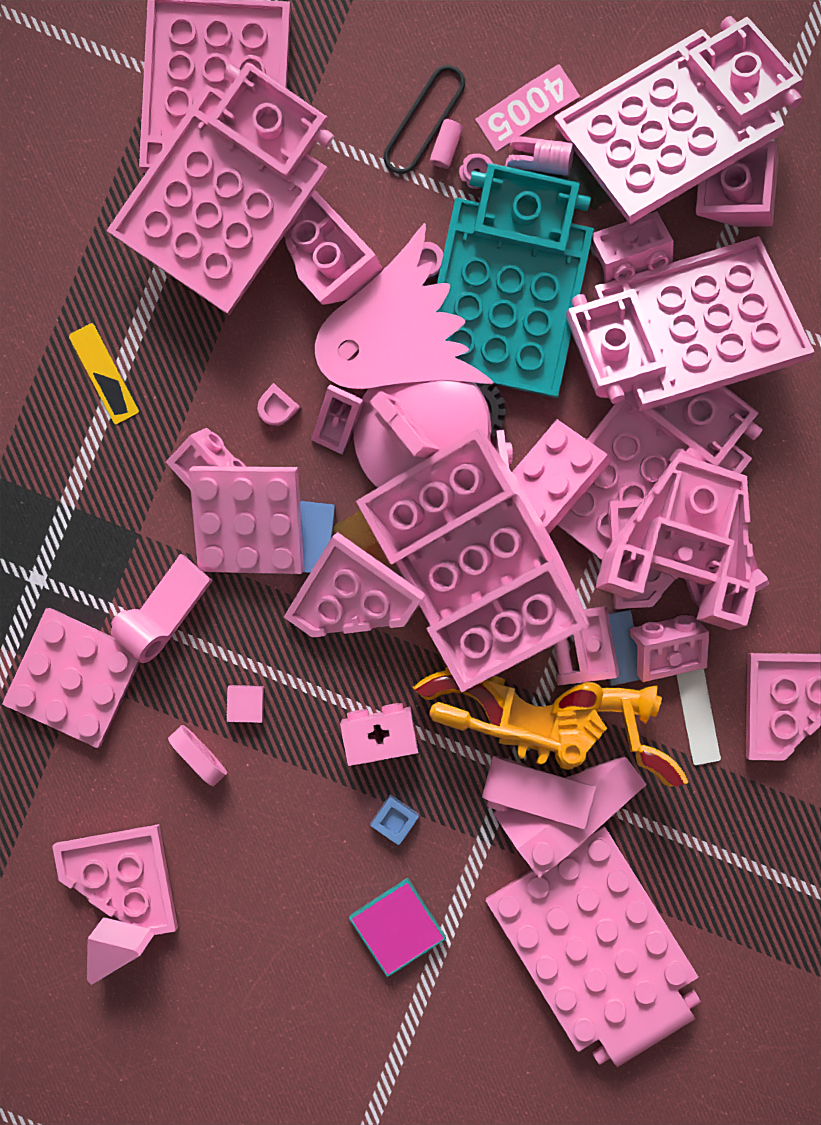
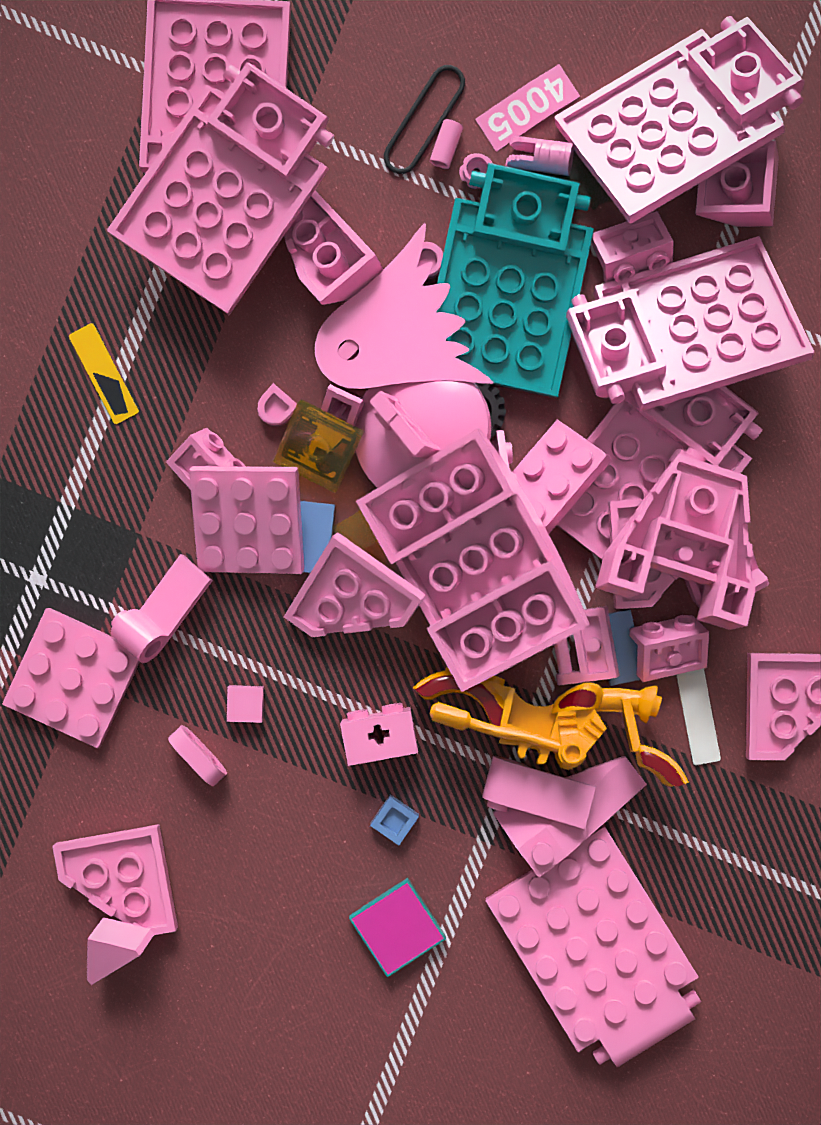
(318, 445): none -> clear yellow tile

